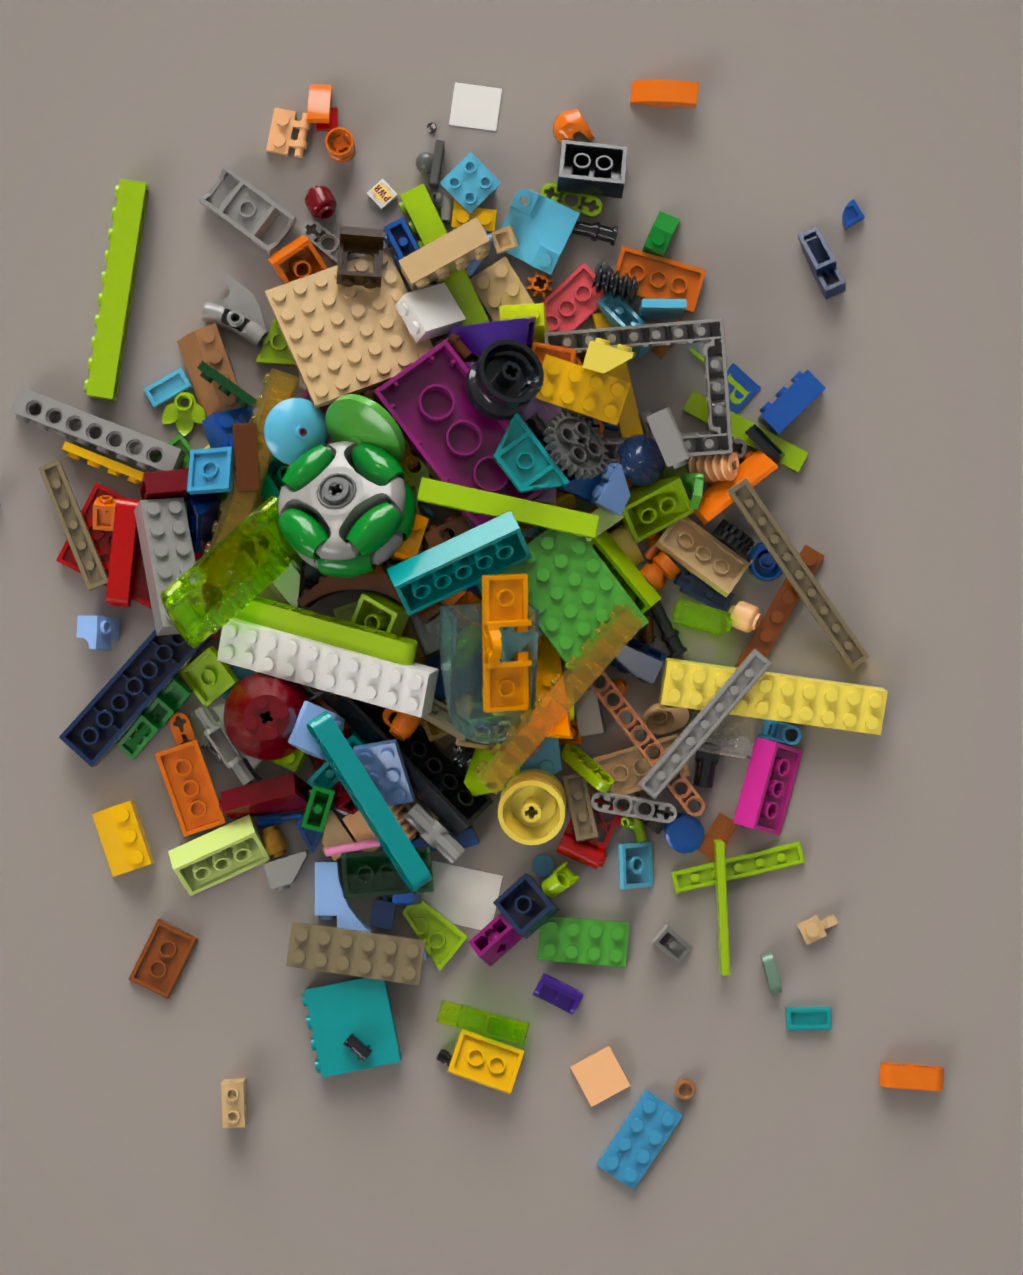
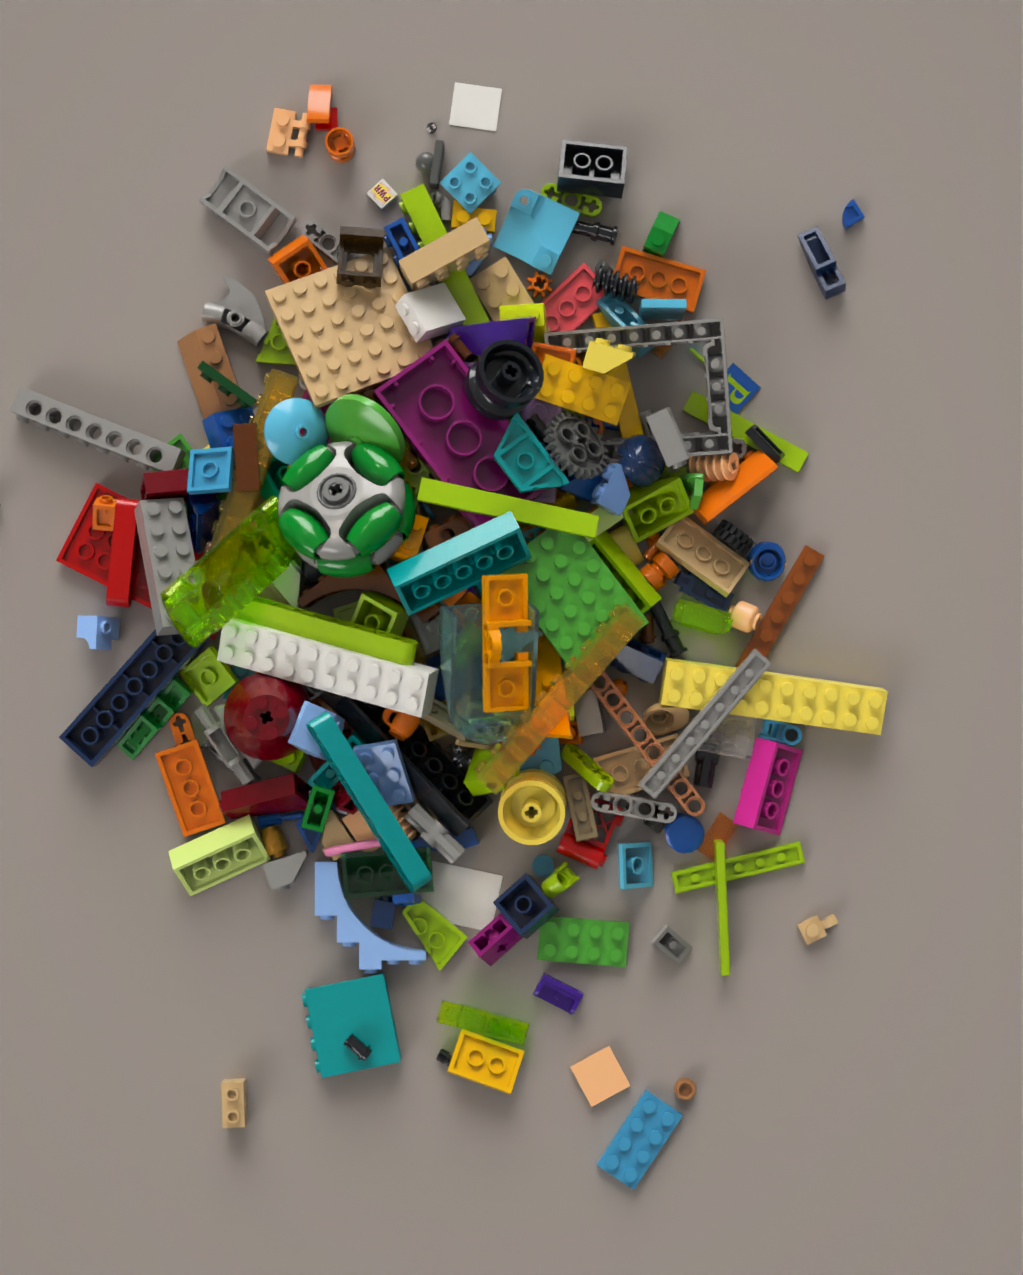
(74, 525): dark tan plate -> none
(96, 460): yellow plate -> none
(117, 290): lime brick -> none
(123, 838): yellow slope -> none
(163, 958): dark orange tile -> none
(167, 388): medium azure tile -> none
(183, 416): lime plate -> none
(320, 202): dark red head -> none
(355, 953): dark tan plate -> none
(504, 239): tan tile -> none
(570, 123): orange helmet -> none
(635, 825): lime arm -> none
(665, 93): orange slope -> none
(771, 973): sand green beam -> none
(791, 402): blue brick -> none
(797, 573): dark tan plate -> none
(808, 1018): teal tile -> none
(911, 1076): orange beam -> none

